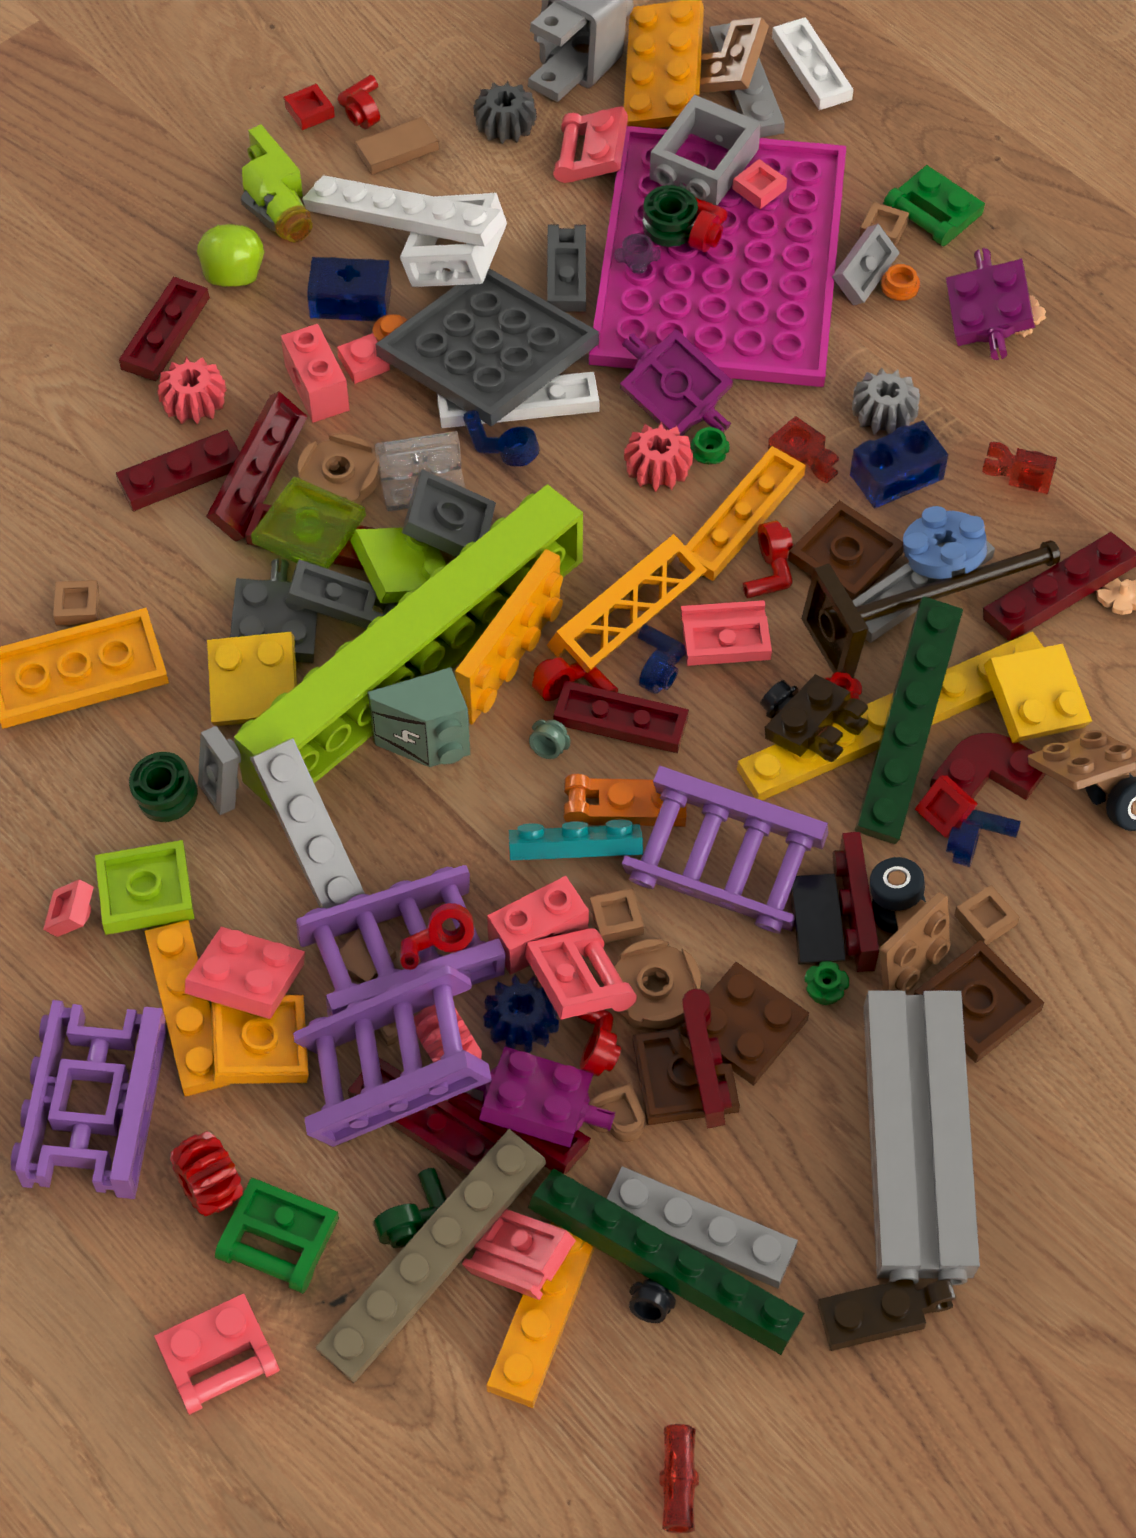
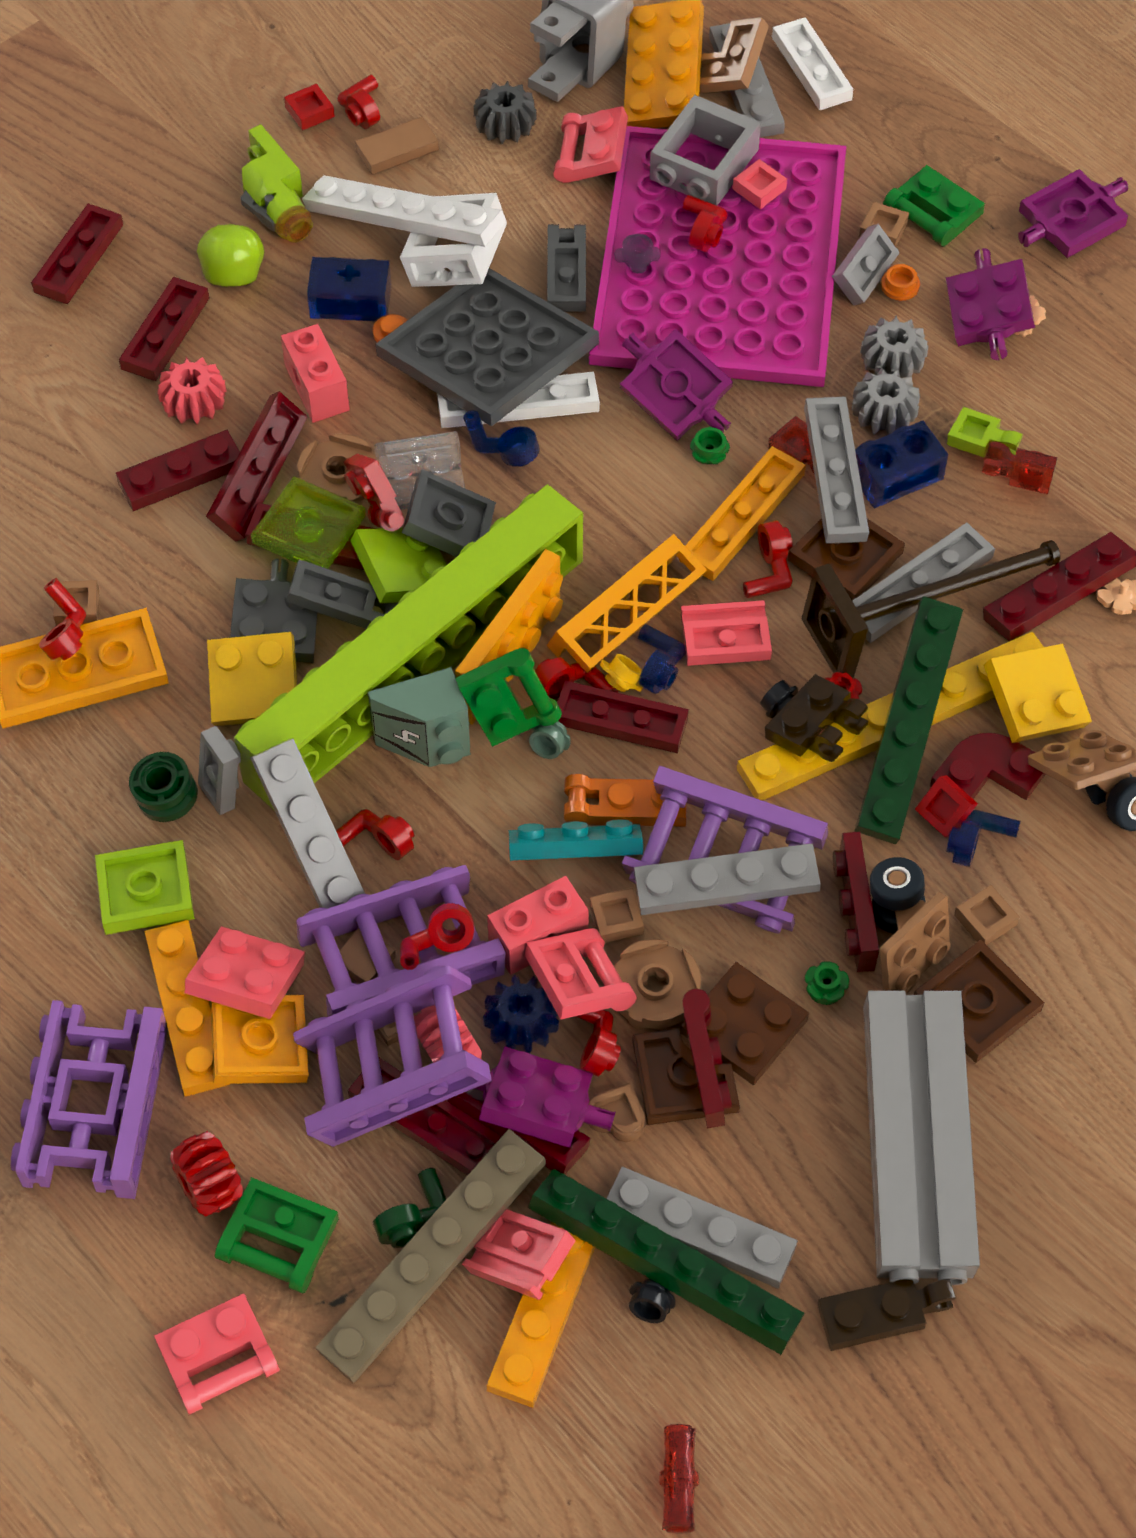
(64, 638): none -> red plate
(69, 908): coral plate -> none
(77, 253): none -> dark red plate
(361, 359): coral plate -> none
(370, 481): none -> red plate
(391, 833): none -> red plate
(495, 702): none -> green plate
(622, 673): none -> yellow plate
(658, 456): coral gear -> none
(669, 215): dark green wheel -> none
(727, 879): none -> light grey plate
(817, 919): black slope -> none
(836, 470): none -> light grey plate
(894, 347): none -> light grey gear
(965, 548): medium blue plate -> none
(976, 430): none -> lime plate
(1073, 213): none -> magenta plate

